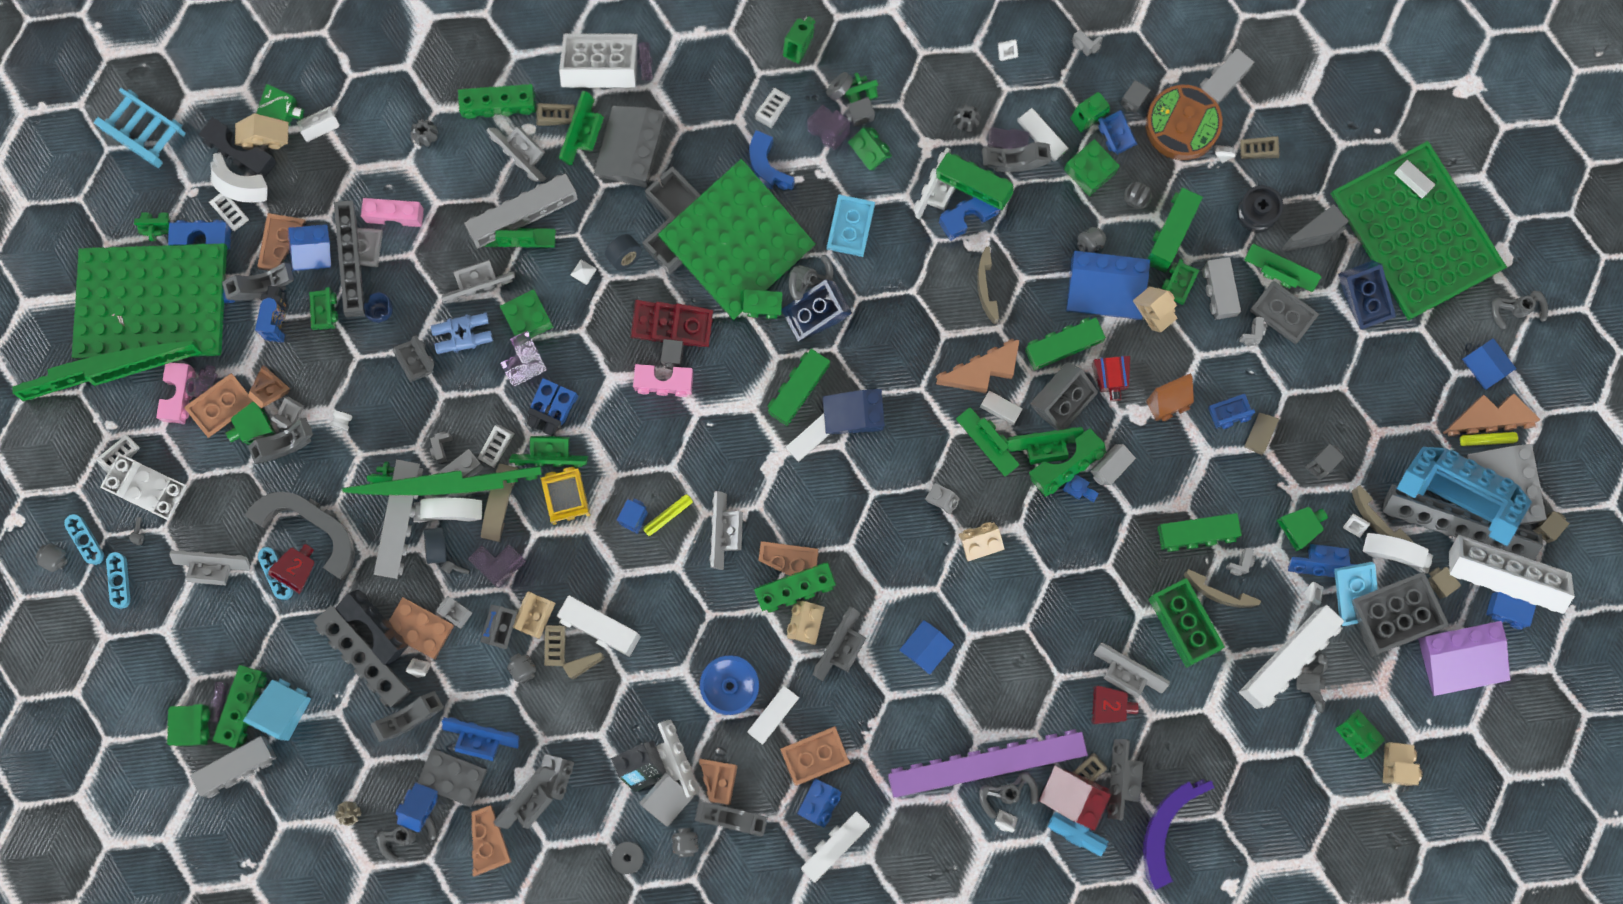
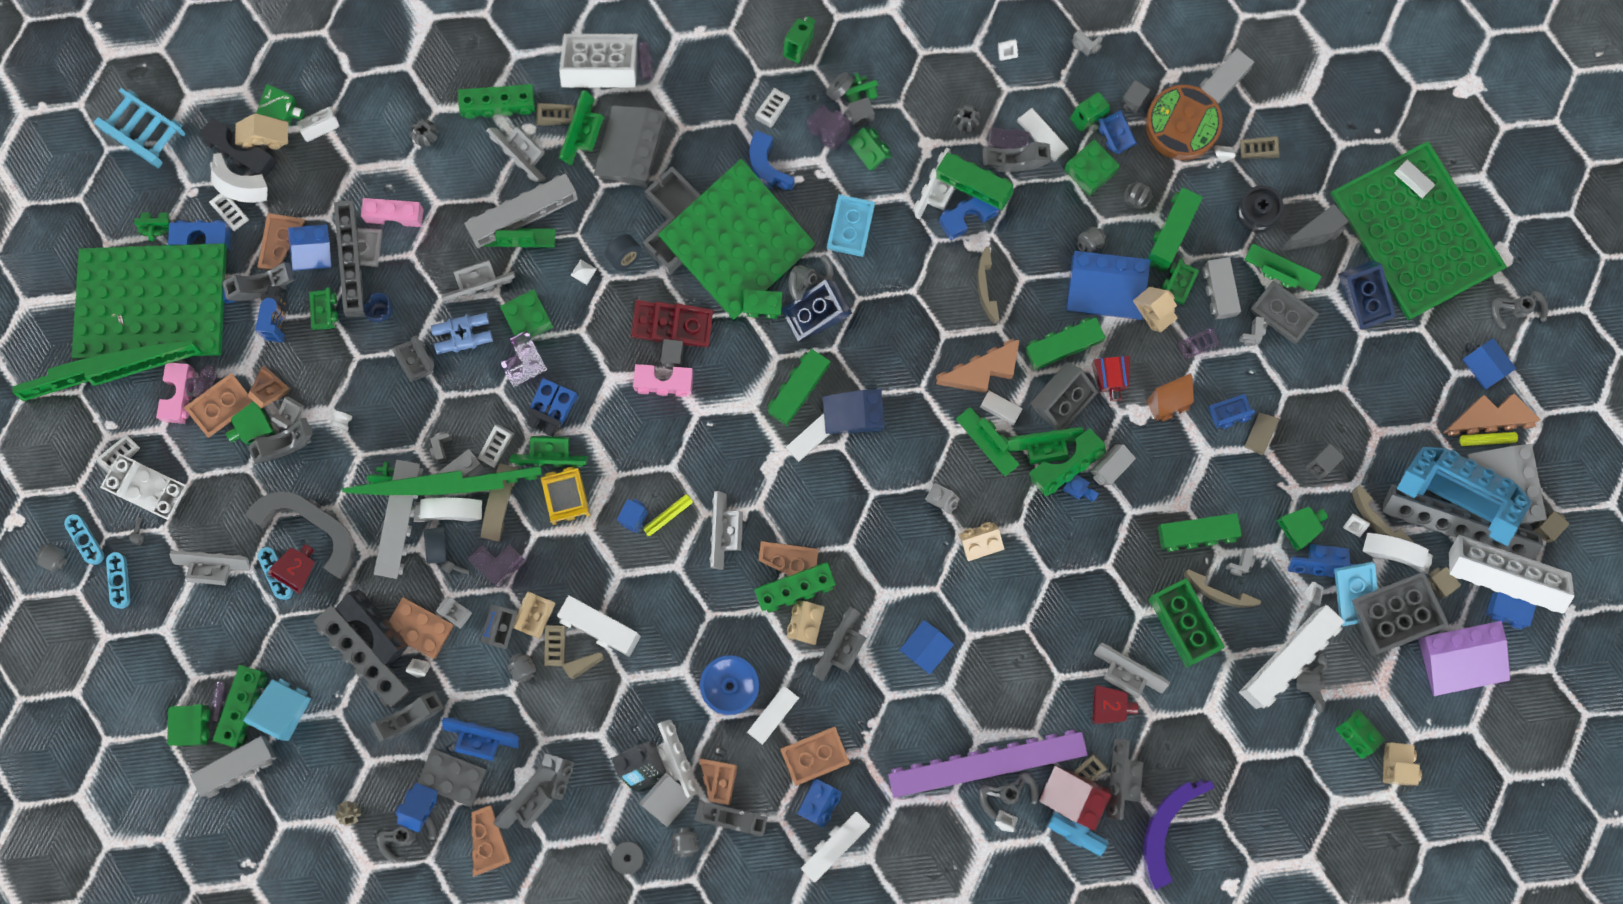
(1211, 332): none -> clear purple slope

